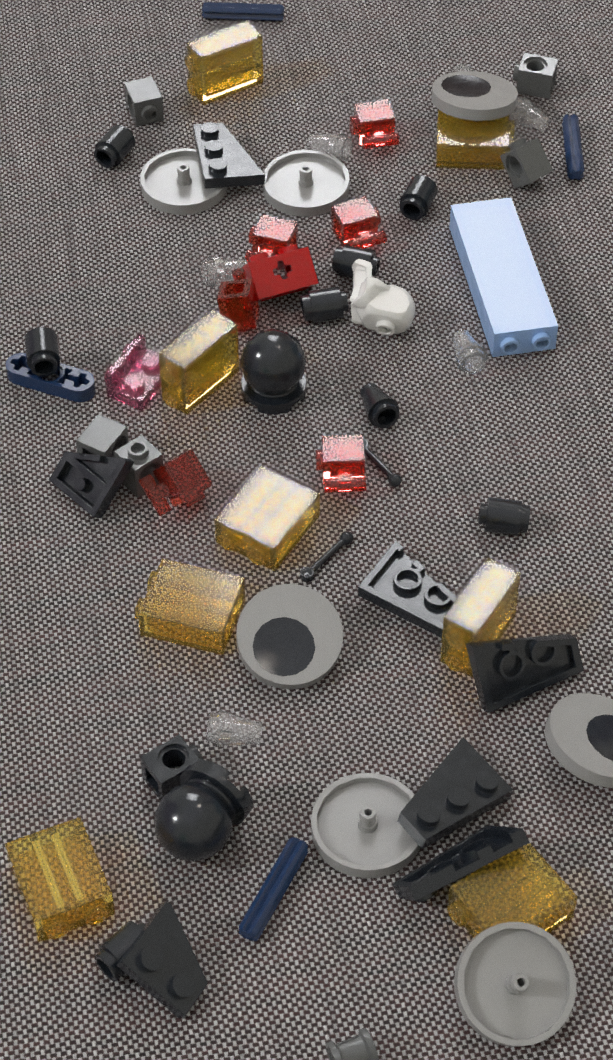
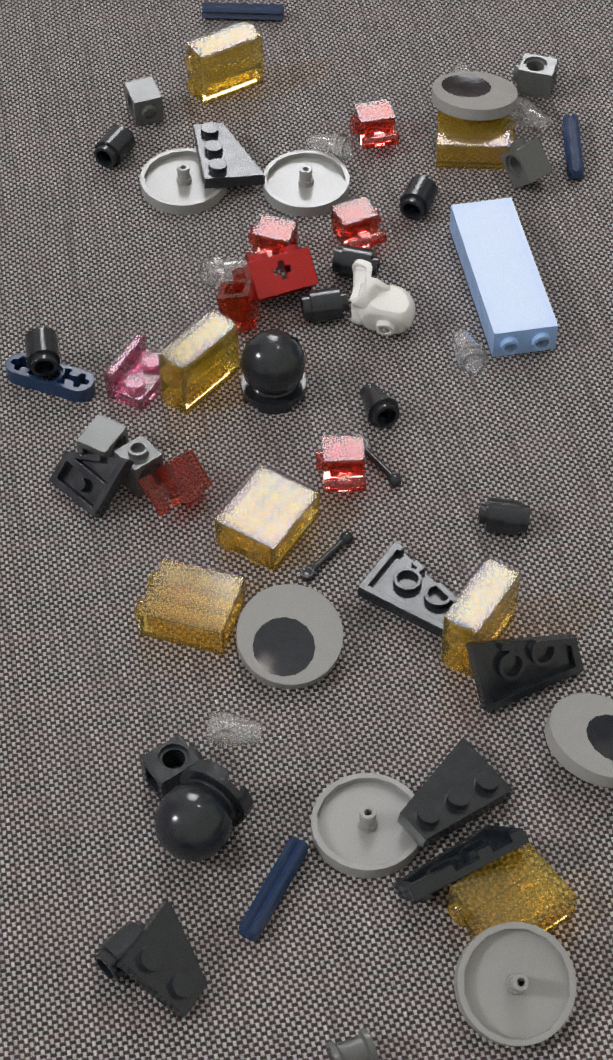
(60, 879): clear yellow brick -> none

